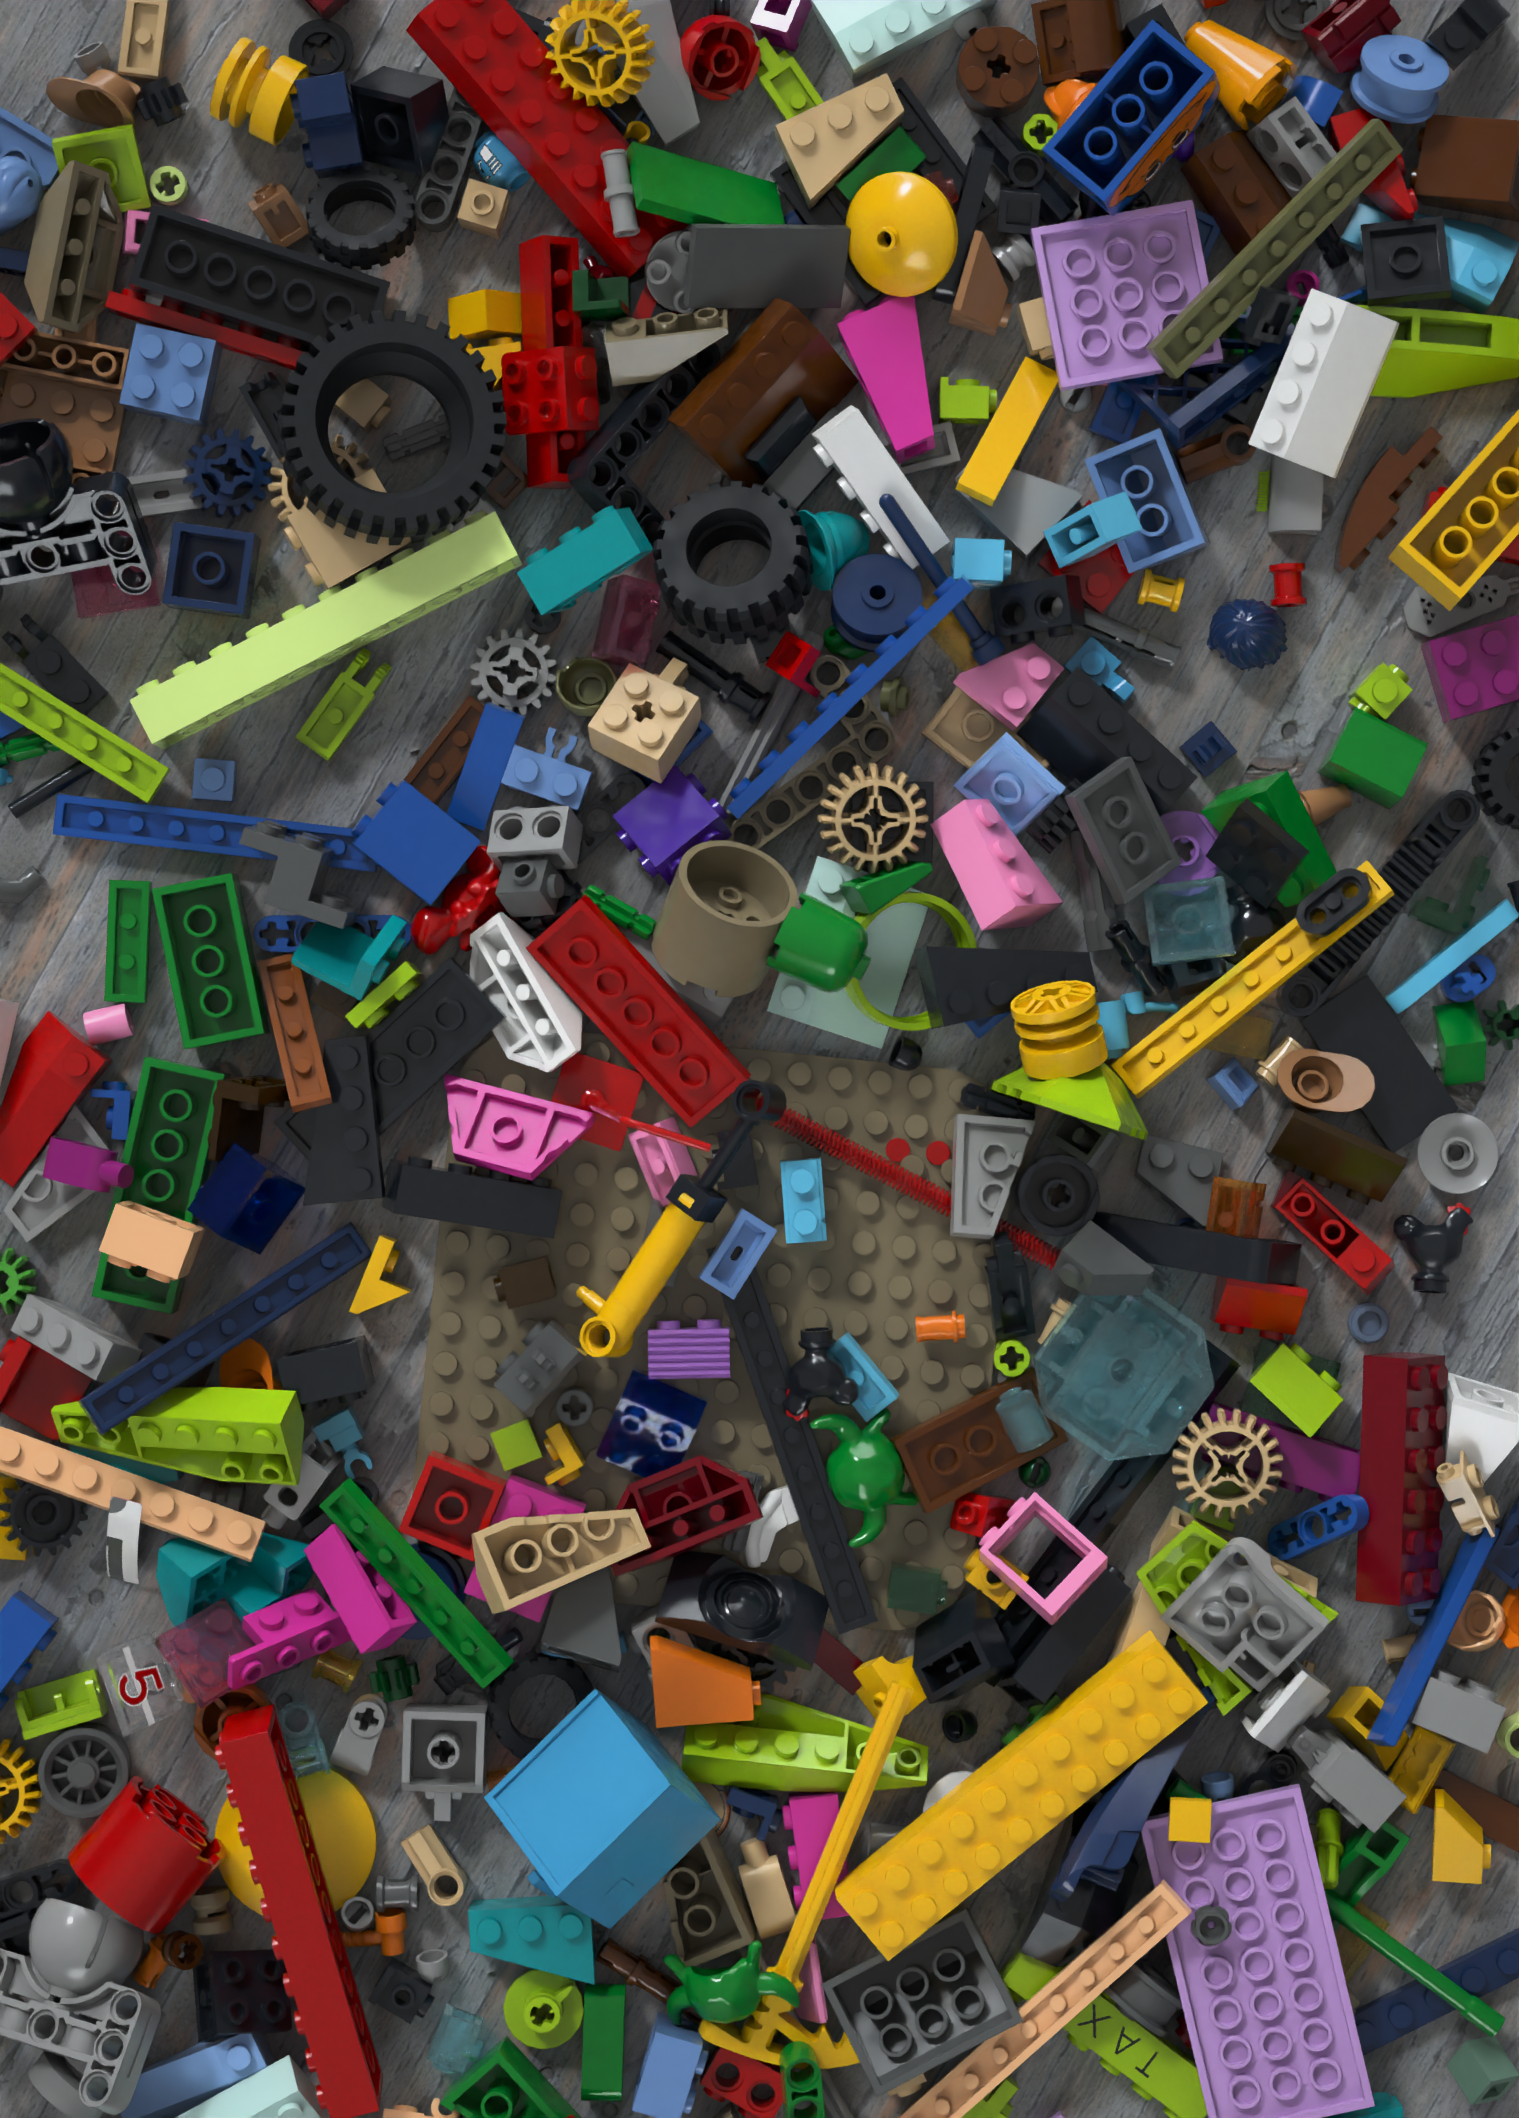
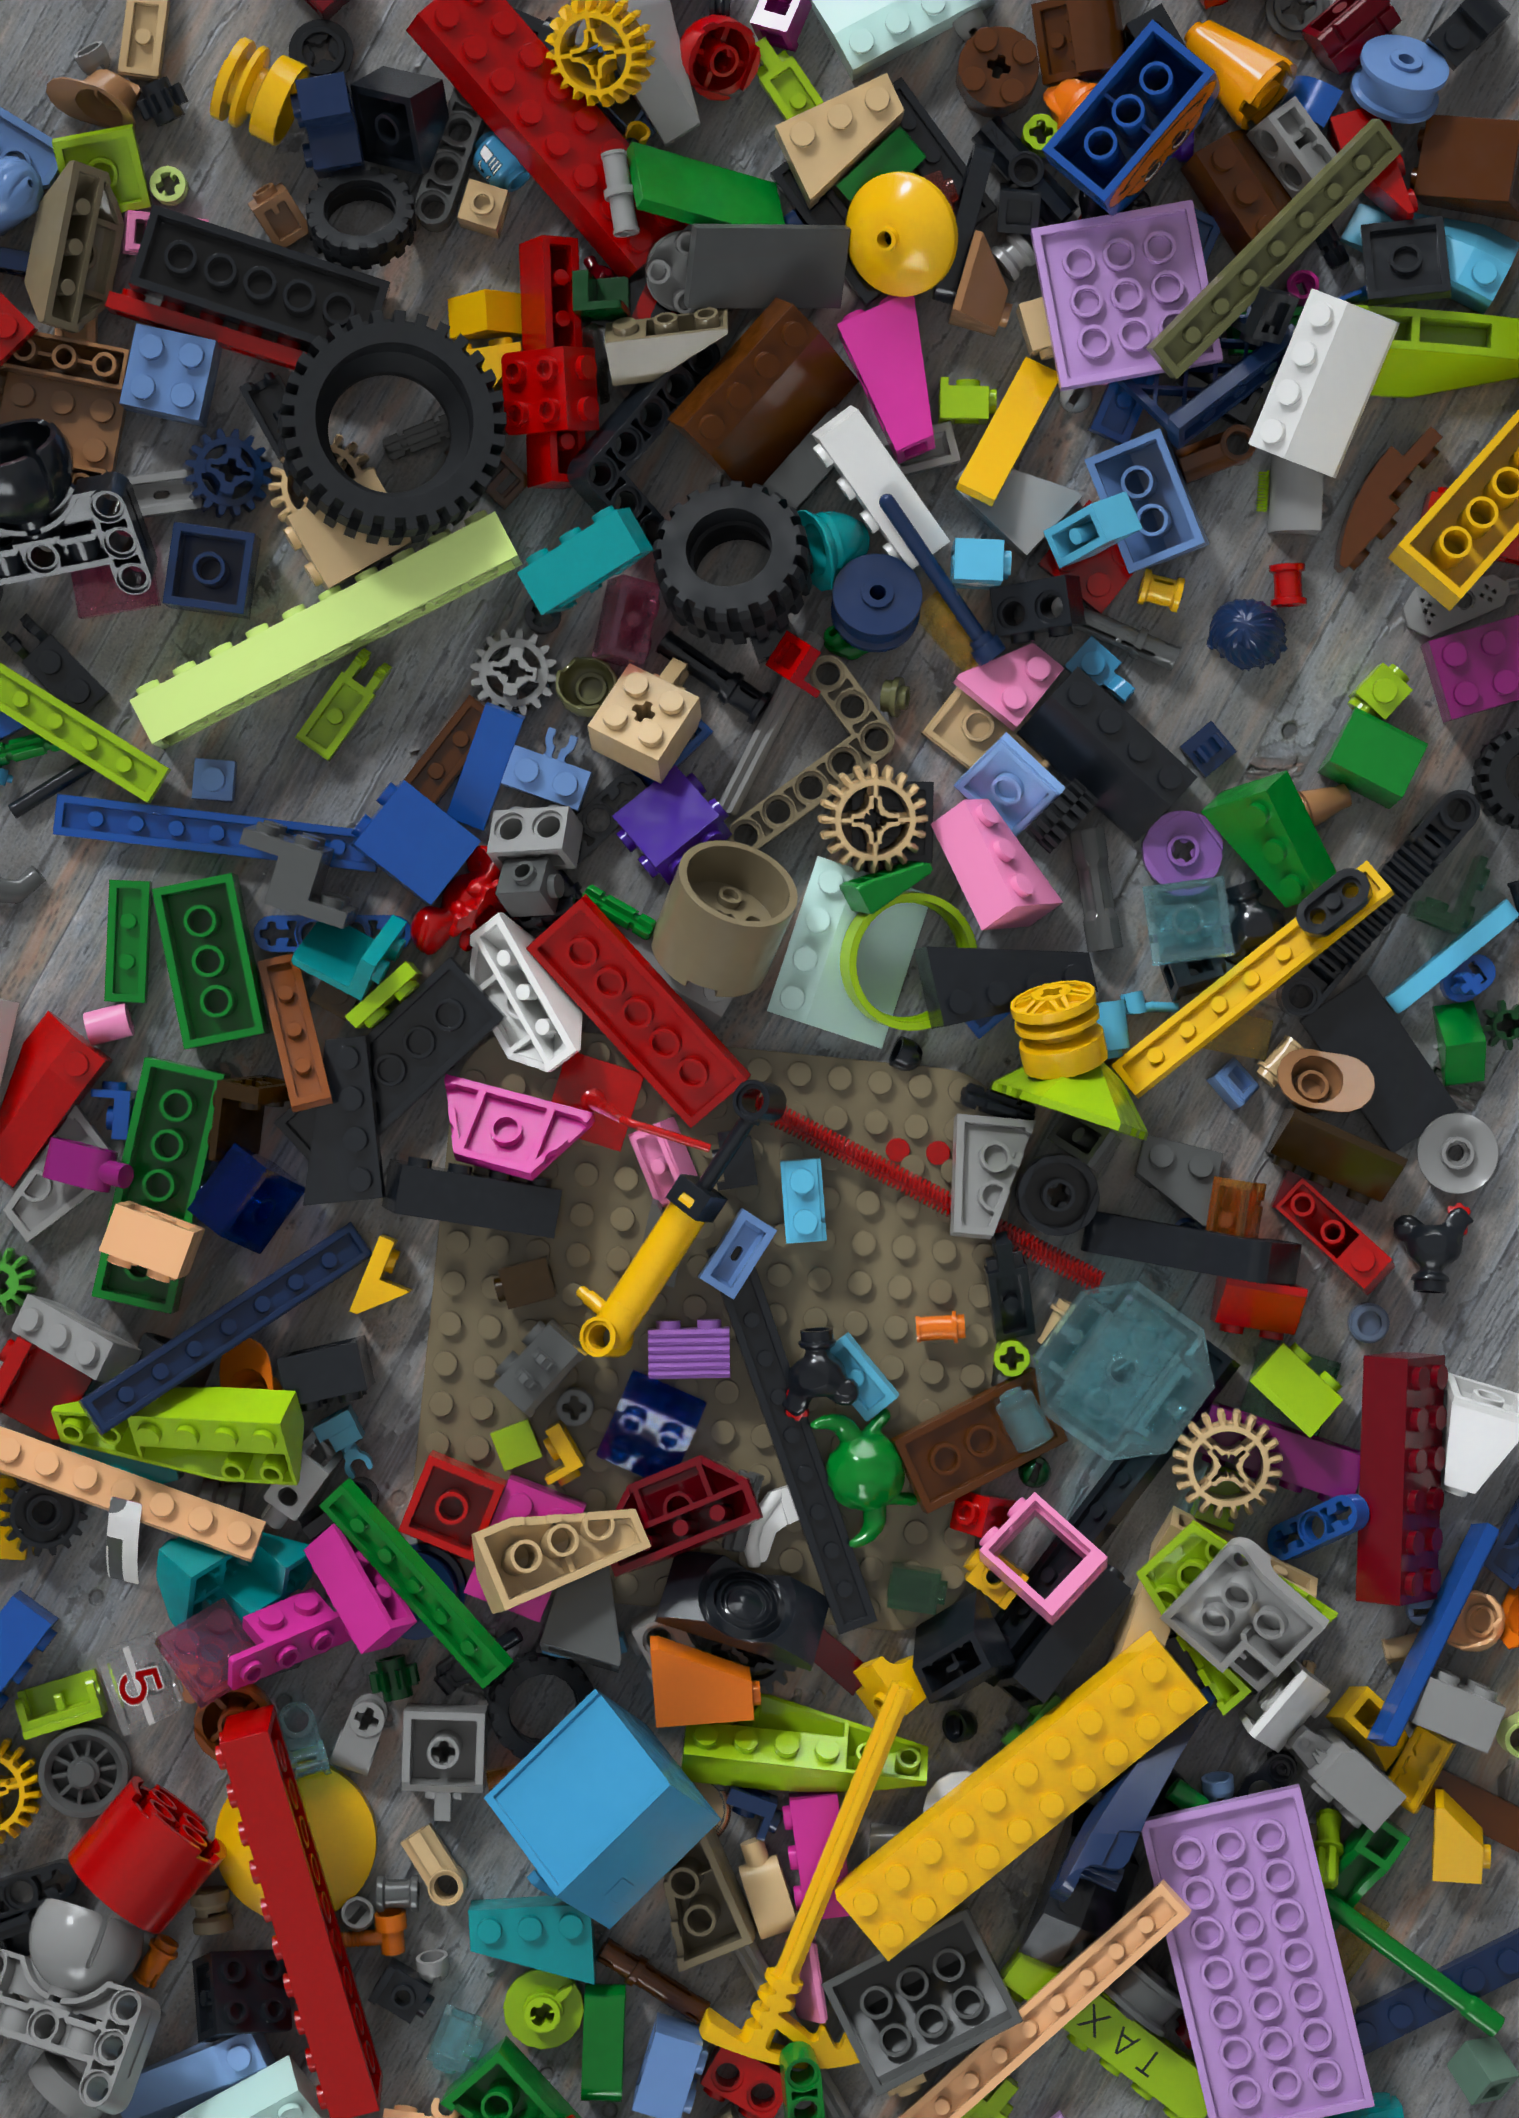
(171, 1950): reddish brown bush -> none
(336, 1669): clear yellow bush -> none
(365, 405): tan brick -> none
(728, 1991): green piece -> none
(781, 438): black tile -> none
(820, 946): green cylinder -> none
(860, 682): blue plate -> none
(1101, 1265): dark grey slope -> none
(1123, 830): dark grey plate -> none
(1136, 958): black pin -> none
(1189, 1819): yellow tile -> none
(1214, 1935): dark grey plate -> none
(1257, 853): black plate -> none
(1476, 1508): tan hinge -> none

